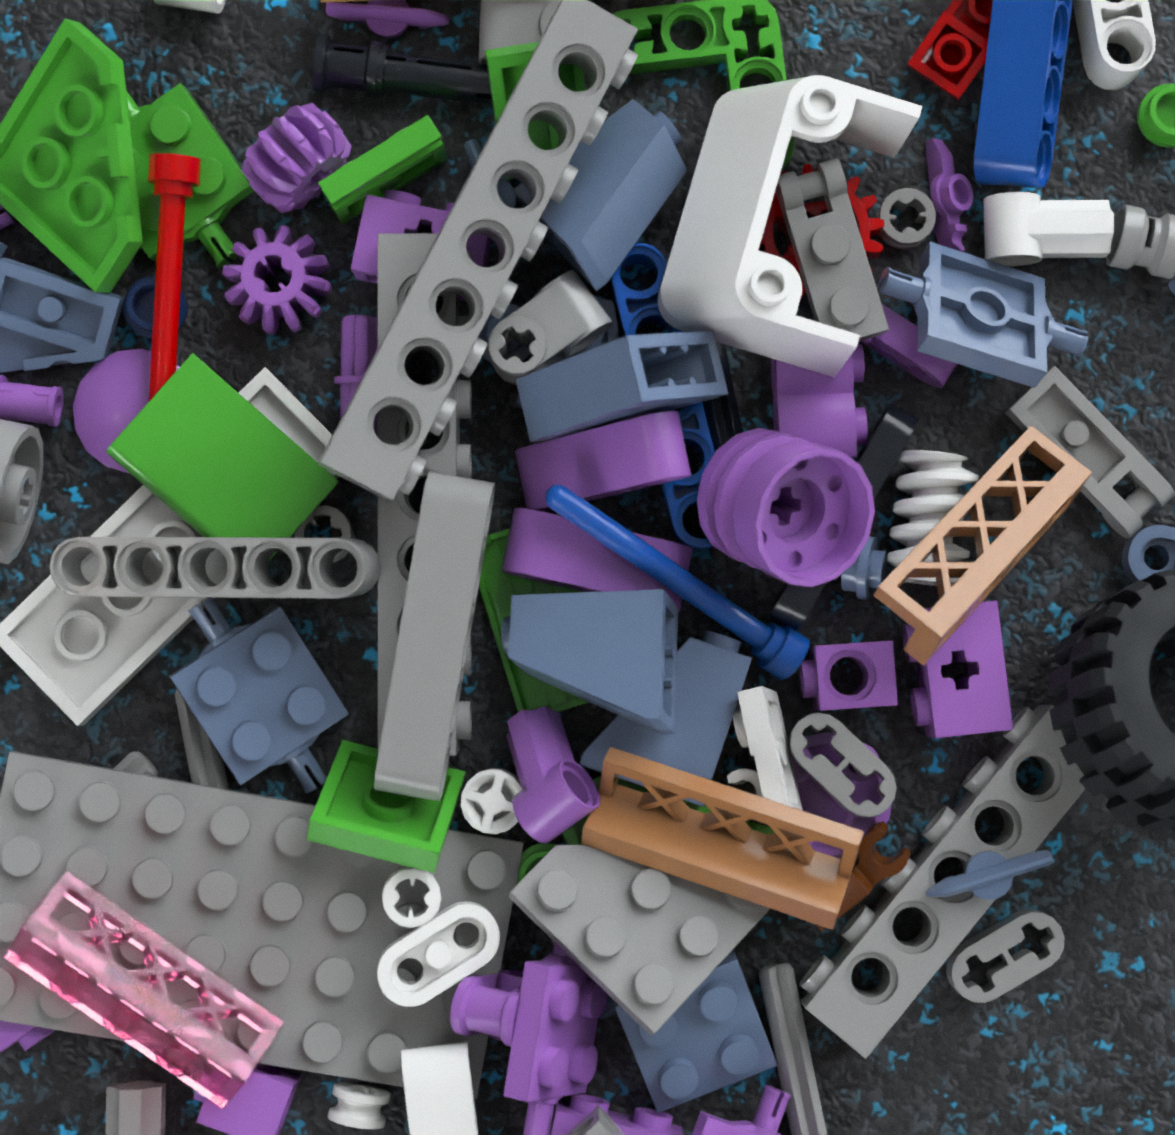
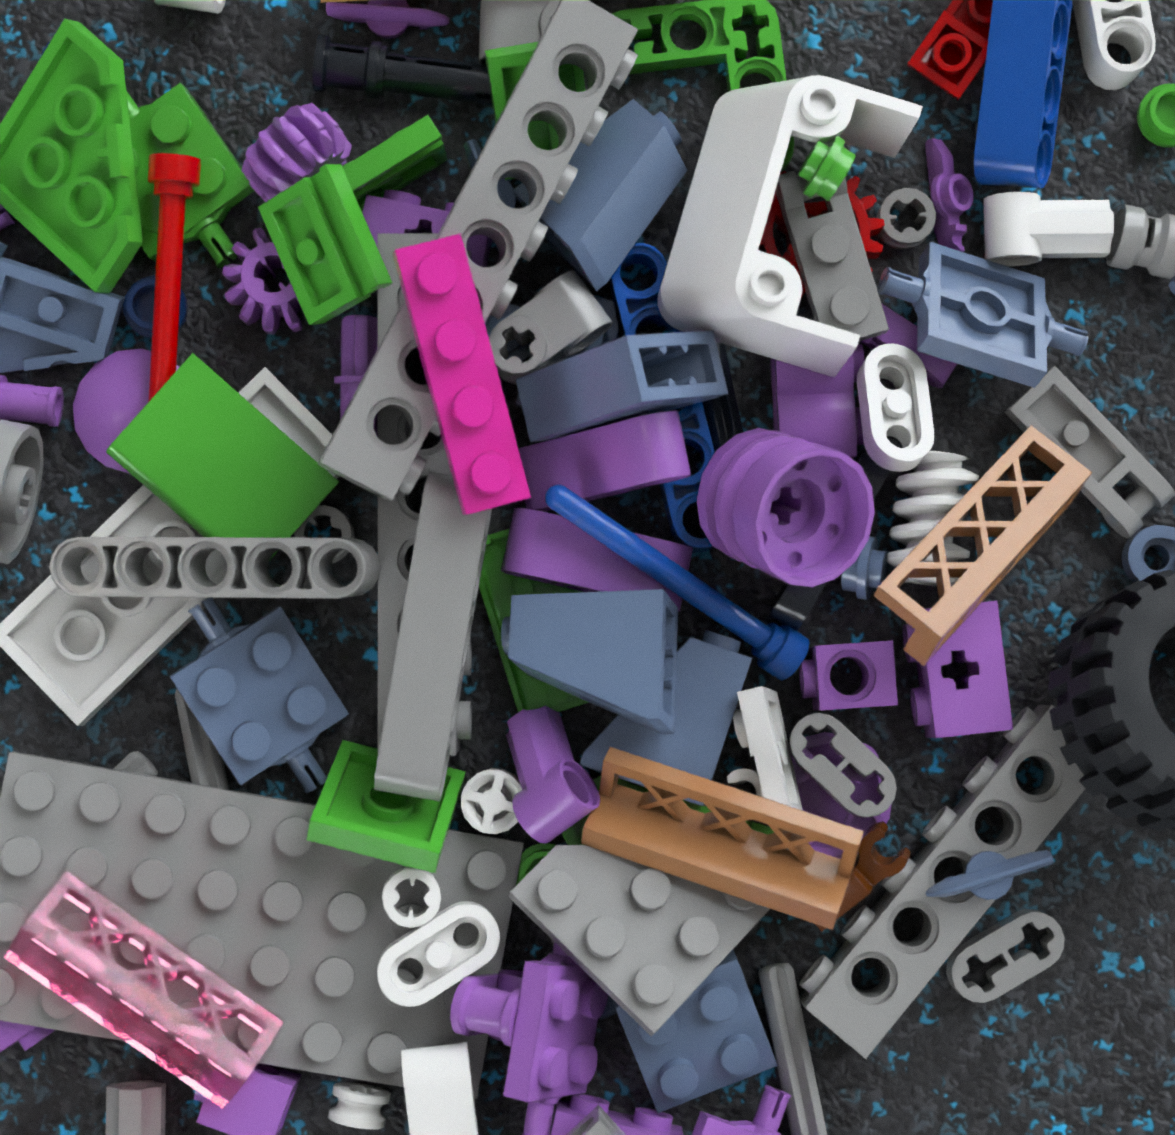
(325, 244): none -> bright green plate
(461, 374): none -> dark pink plate
(826, 168): none -> bright green plate
(897, 412): none -> white plate

